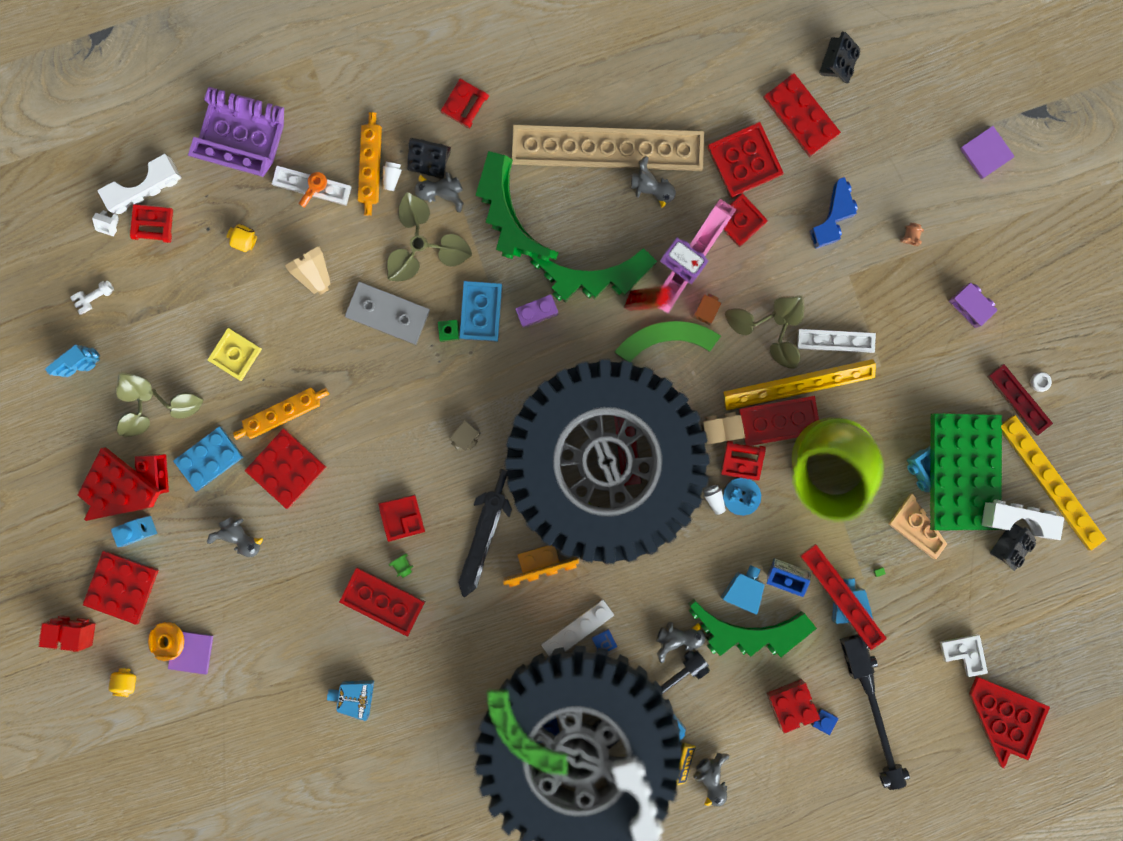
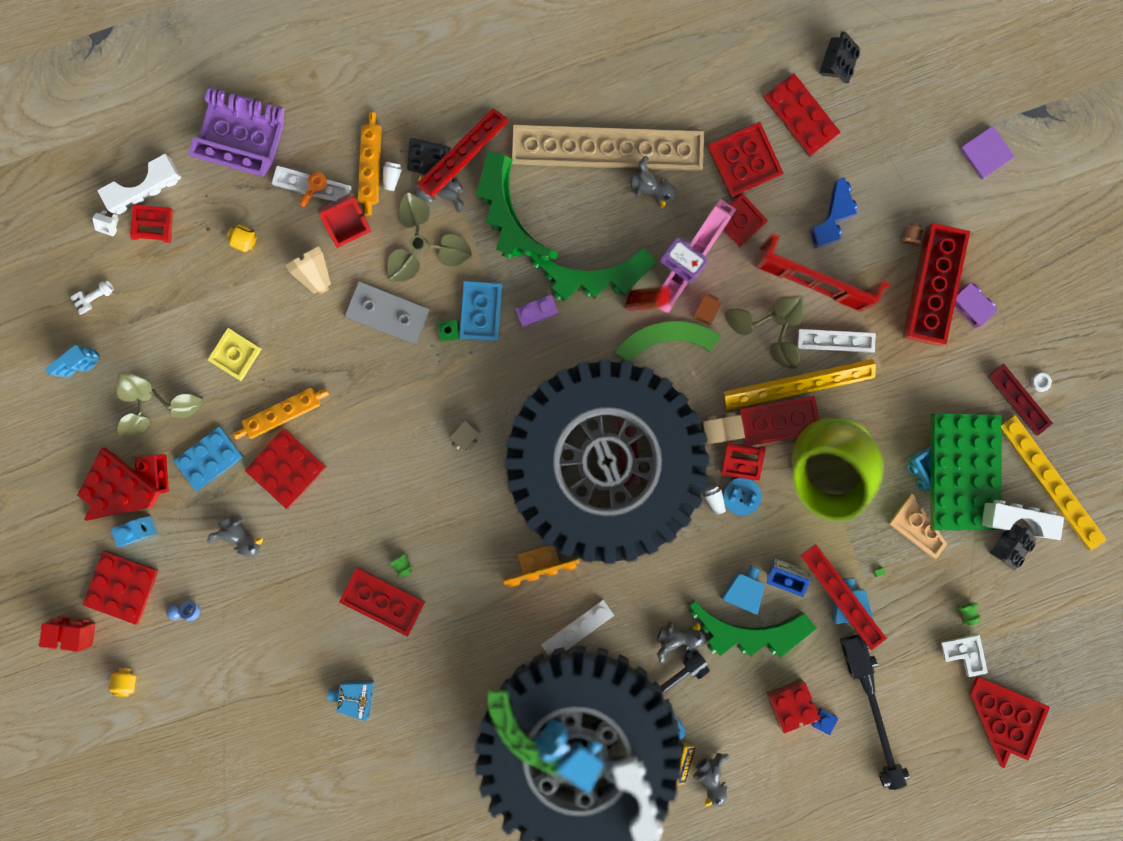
(175, 641): light orange tile -> none
(189, 611): none -> medium blue plate
(195, 654): medium lavender tile -> none
(344, 220): none -> red piece
(401, 517): red plate -> none
(459, 101): red plate -> none
(462, 152): none -> red plate
(484, 533): black sword -> none
(552, 741): none -> dark azure plate
(581, 765): none -> dark azure torso
(604, 640): blue tile -> none
(845, 295): none -> red piece
(936, 284): none -> red brick
(969, 613): none -> bright green brick

